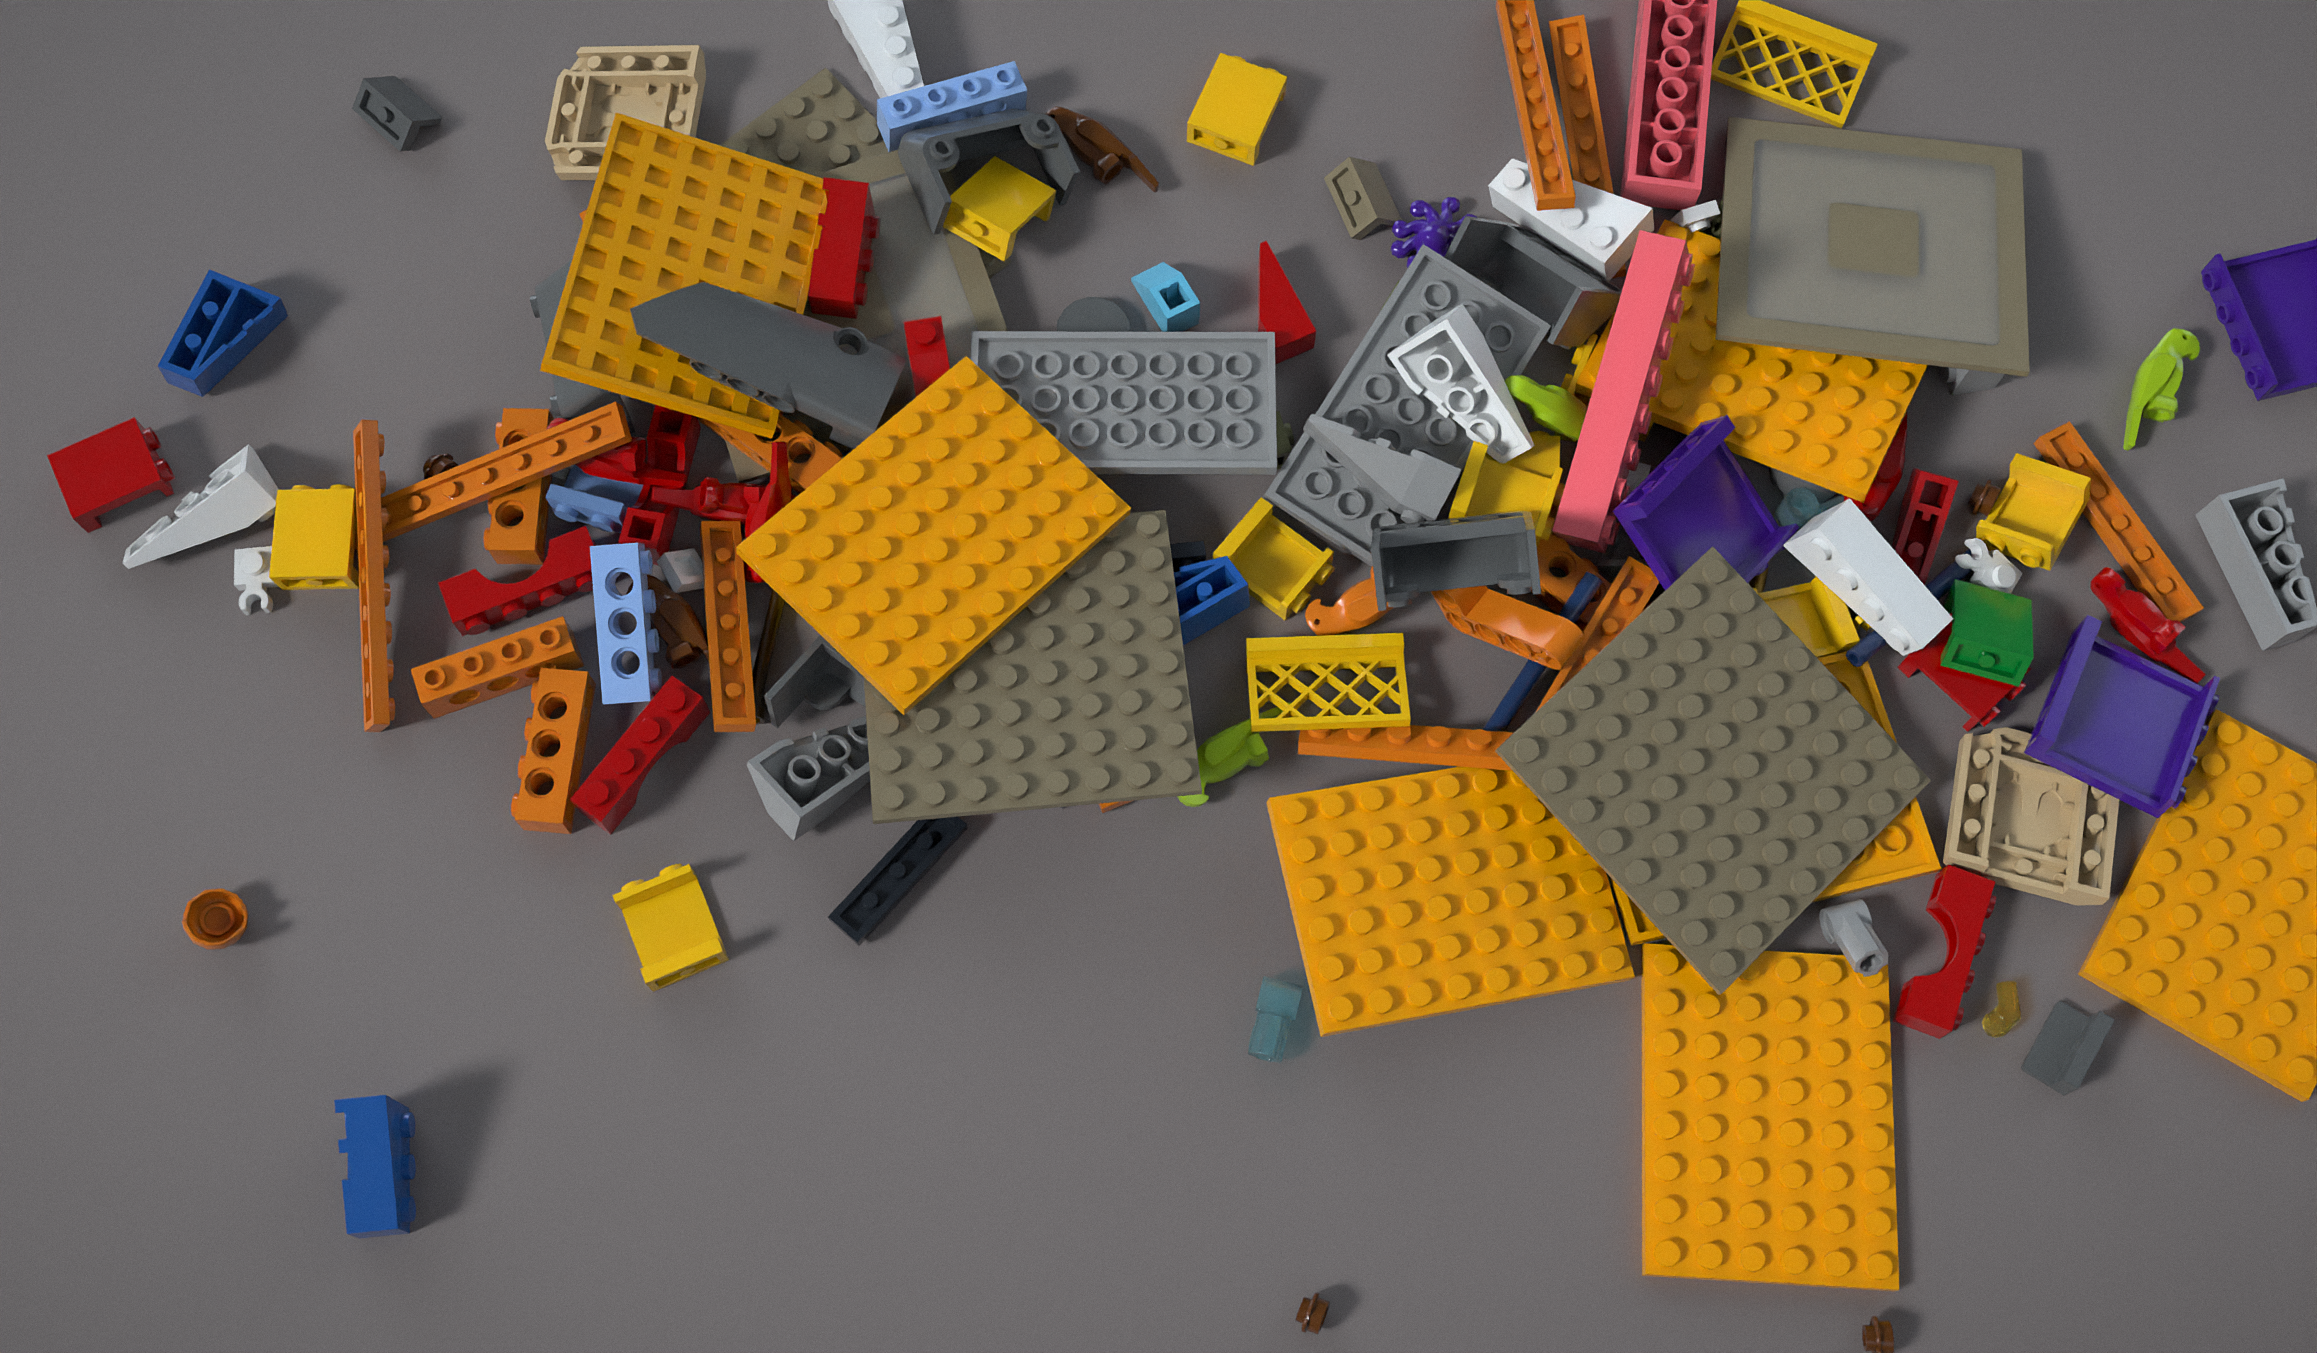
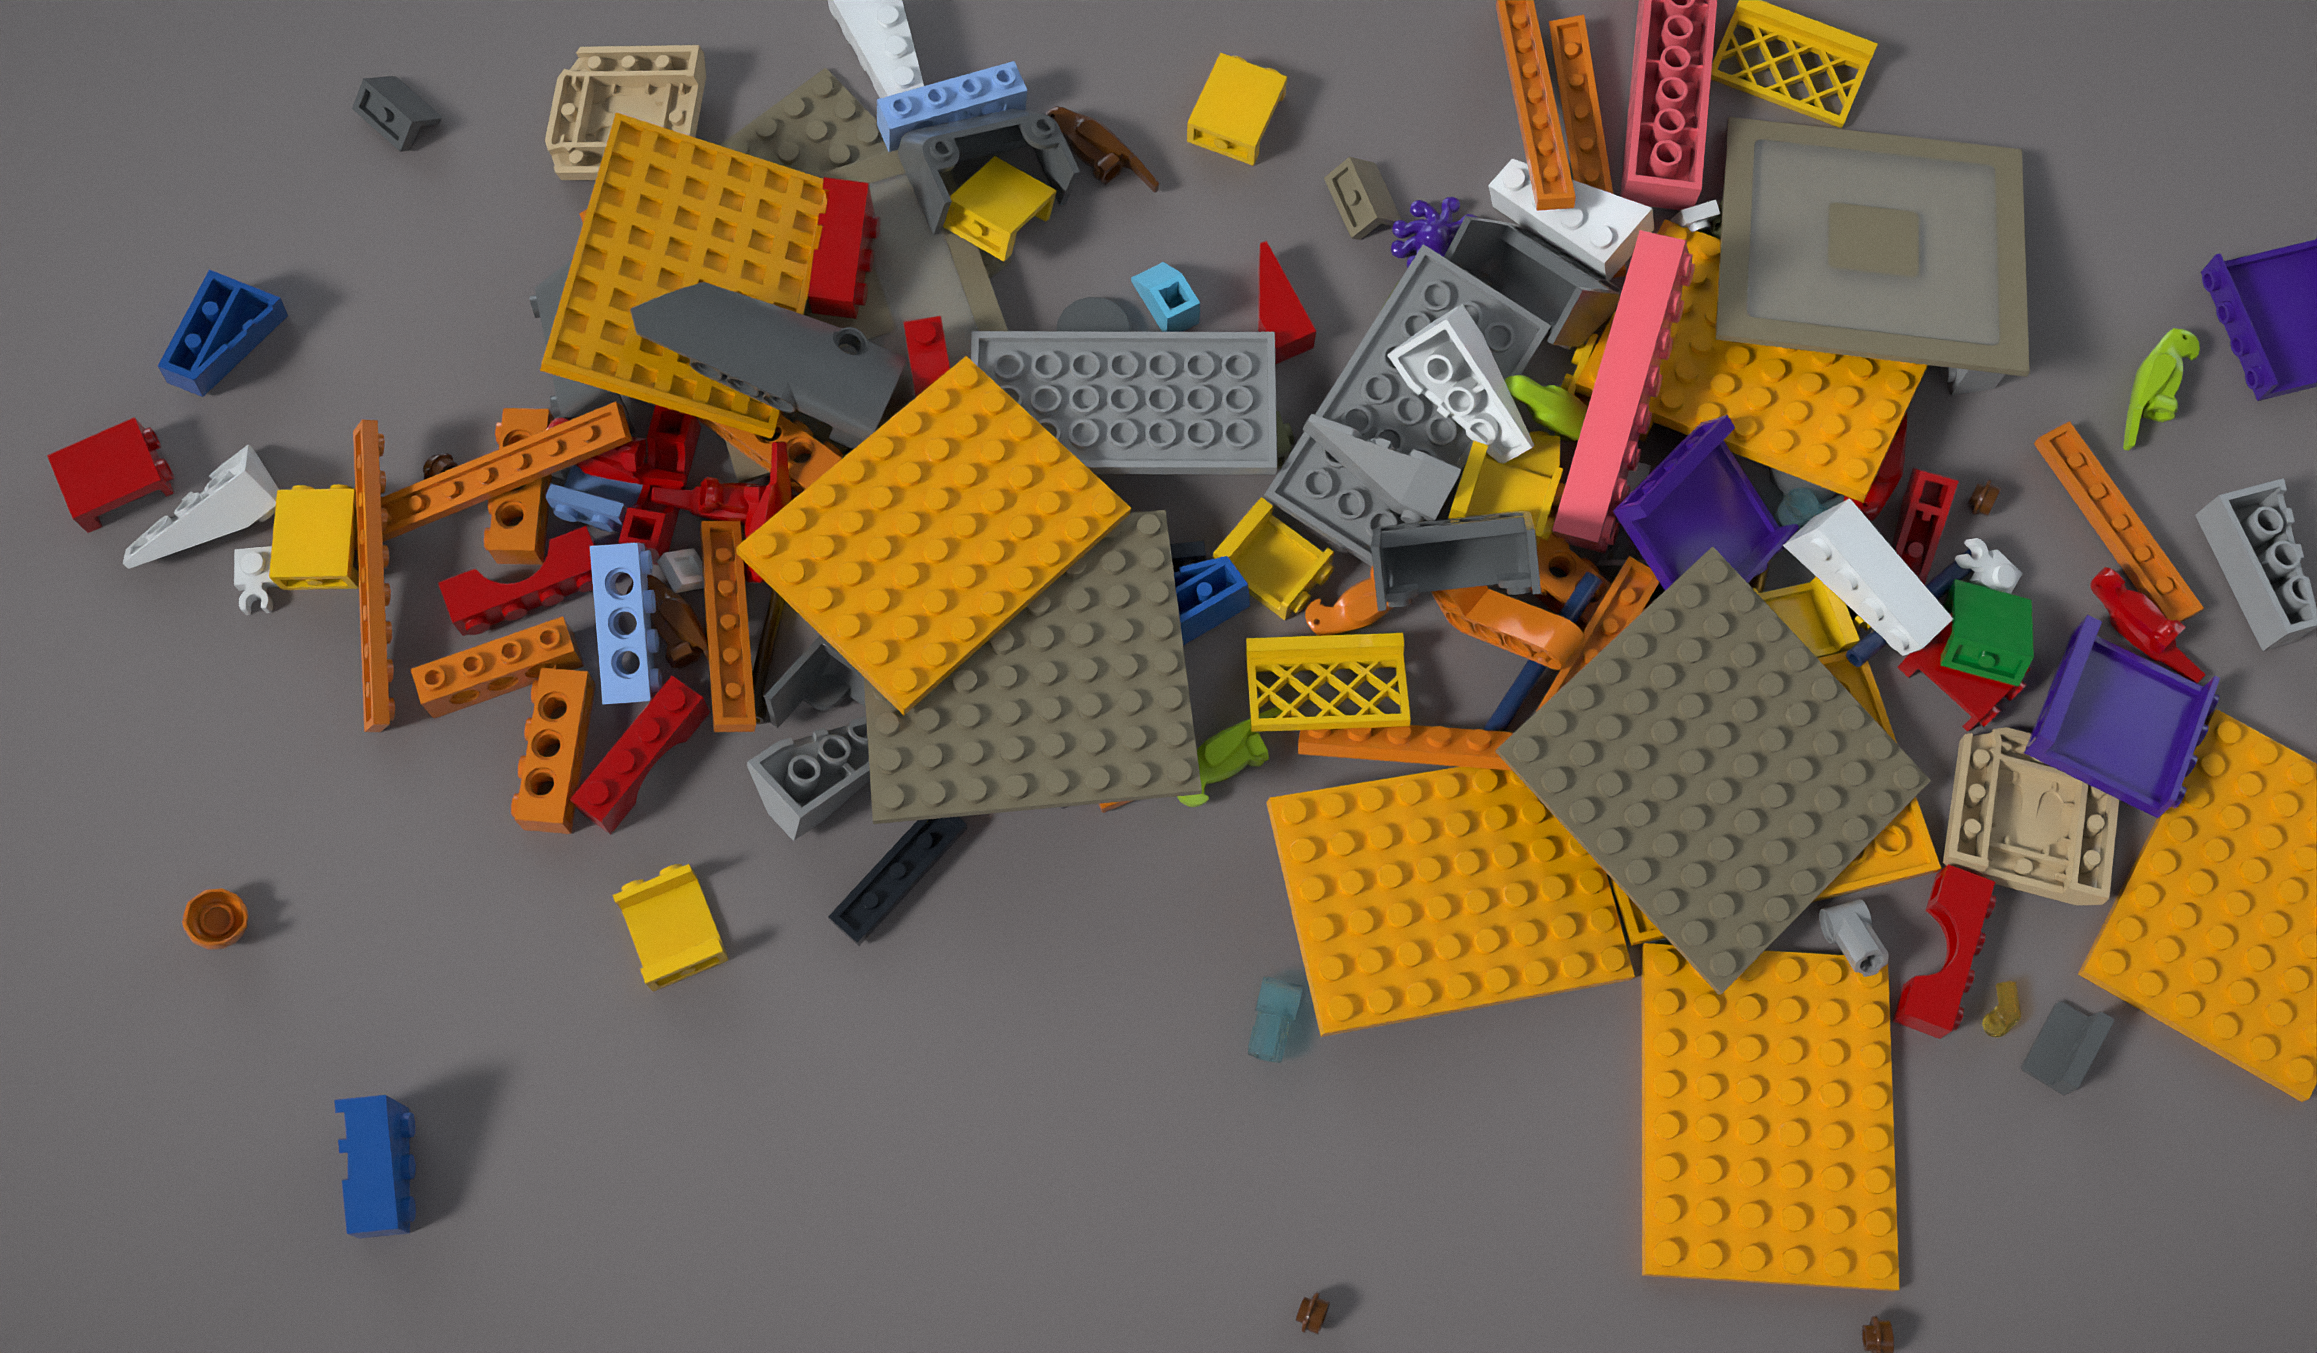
(2035, 512): yellow panel -> none

